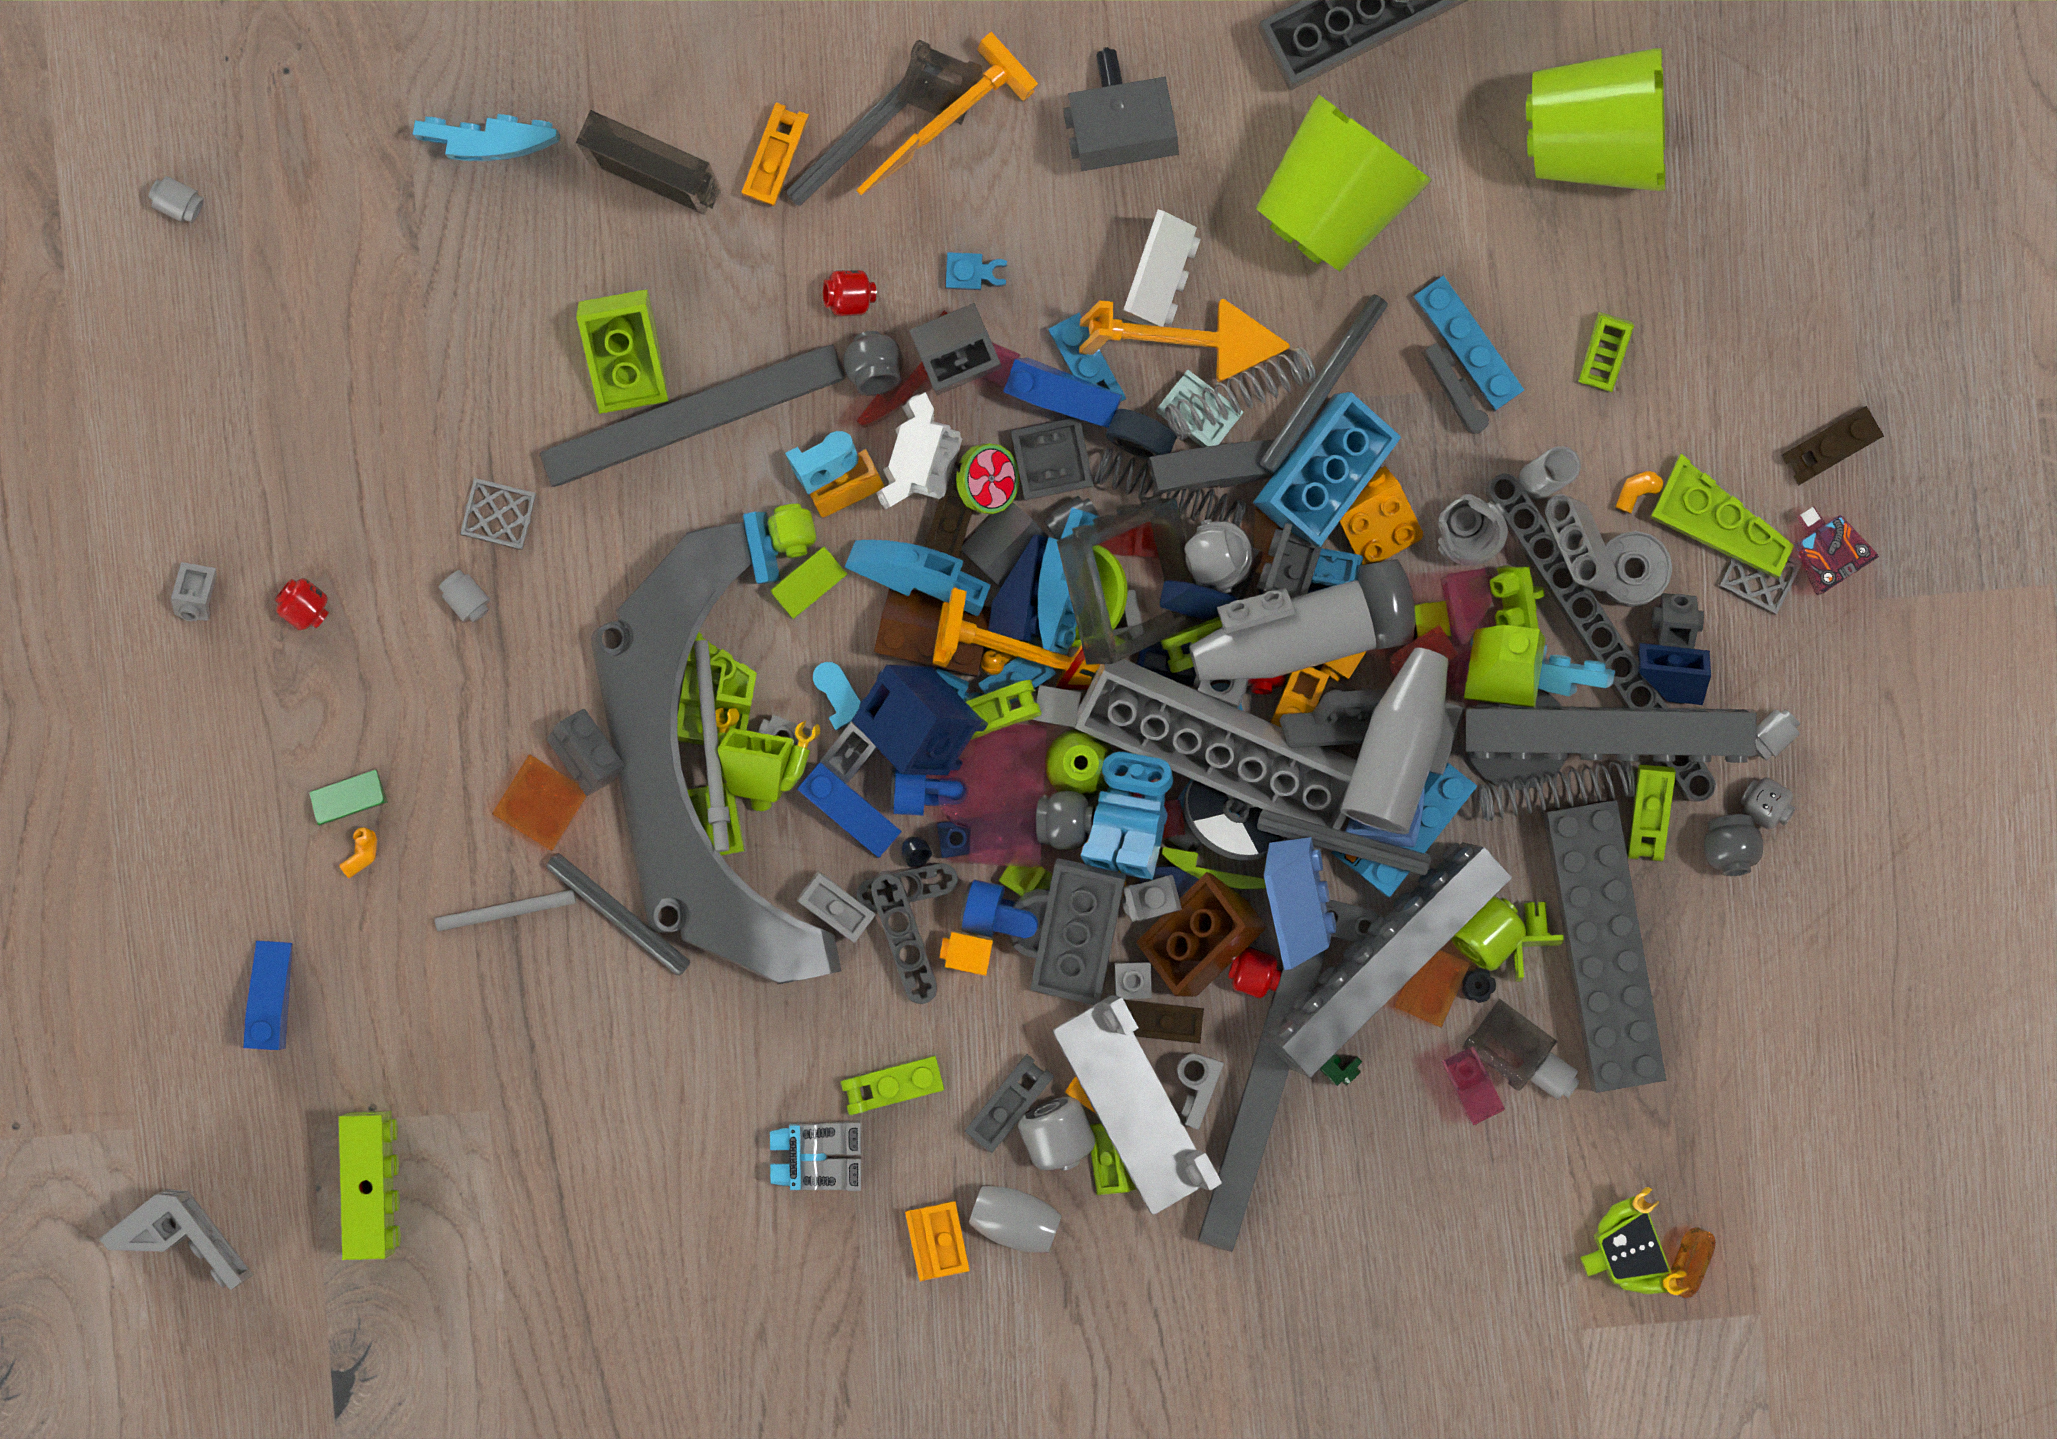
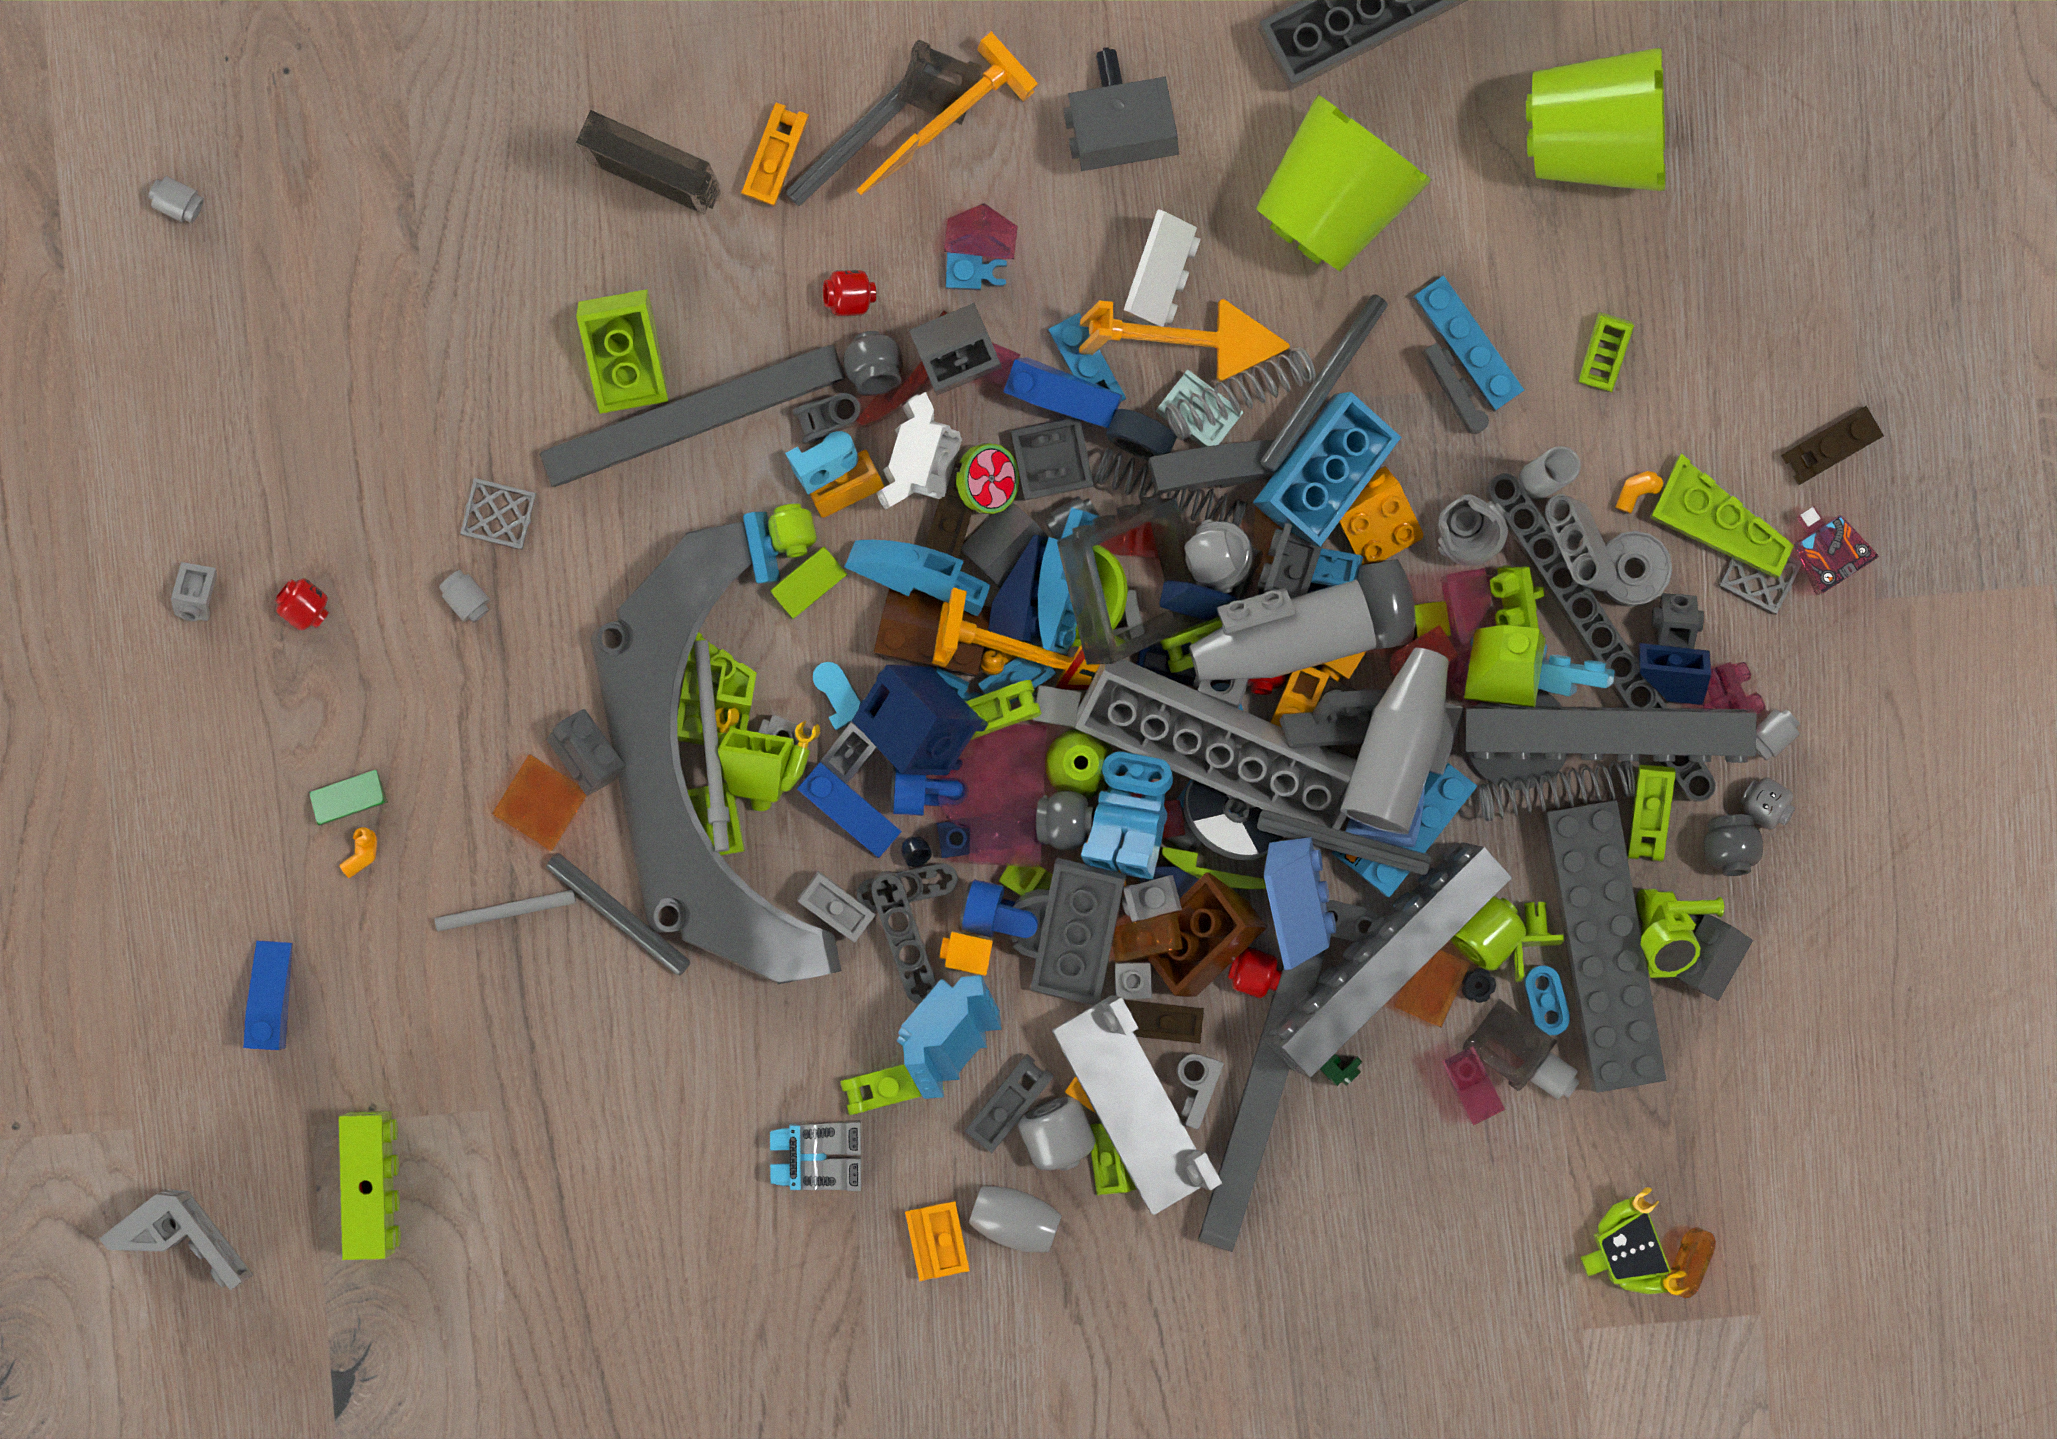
(500, 141): medium azure slope -> none
(825, 417): none -> dark grey piece
(947, 1032): none -> dark azure slope
(981, 233): none -> clear pink slope
(1146, 938): none -> clear orange plate
(1547, 999): none -> dark azure plate
(1670, 942): none -> lime piece
(1719, 956): none -> dark grey slope
(1727, 689): none -> clear pink hips

